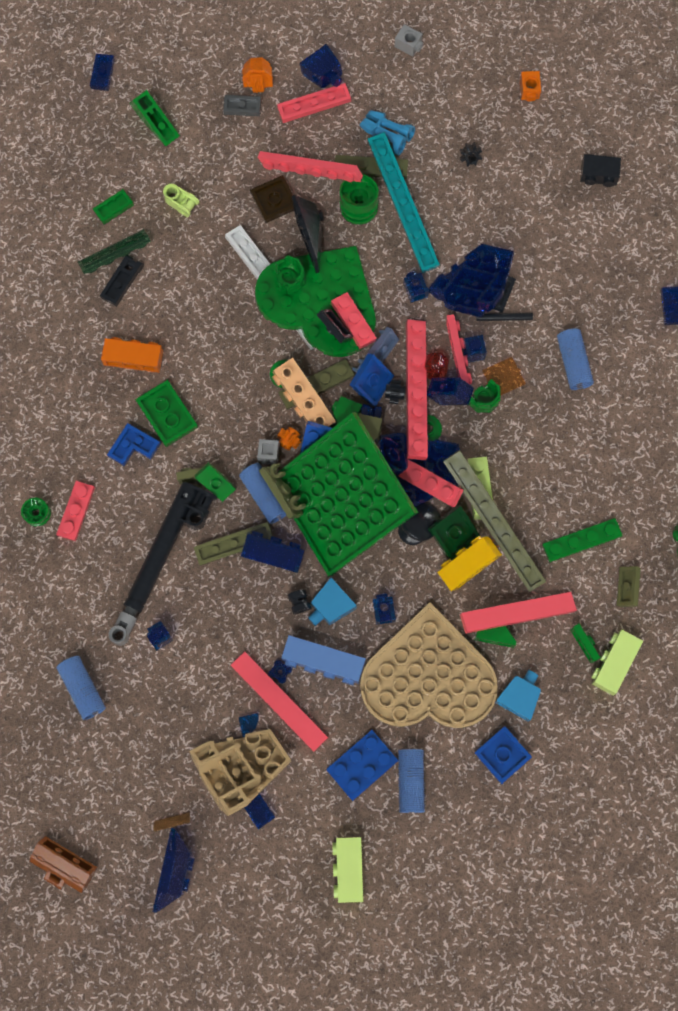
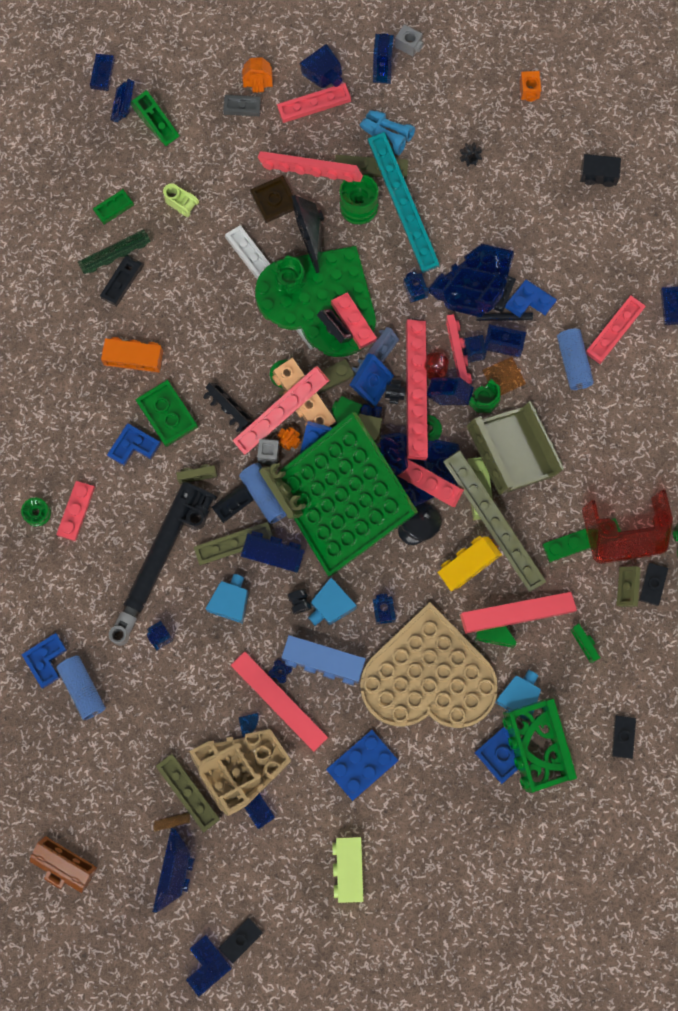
(39, 659): none -> blue plate
(122, 100): none -> clear blue plate
(188, 793): none -> olive plate
(213, 965): none -> clear blue plate
(215, 482): green plate -> none
(228, 405): none -> black plate
(229, 600): none -> dark azure torso
(232, 503): none -> black plate
(240, 940): none -> black plate
(281, 410): none -> coral plate
(383, 58): none -> clear blue brick
(411, 788): medium blue piece -> none
(453, 532): dark green plate -> none
(505, 340): none -> clear blue brick
(515, 448): none -> olive panel
(532, 296): none -> blue plate
(559, 745): none -> green fence
(614, 546): none -> clear red windscreen
(615, 329): none -> coral plate
(616, 662): yellowish green brick -> none
(623, 737): none -> black plate
(653, 584): none -> black plate

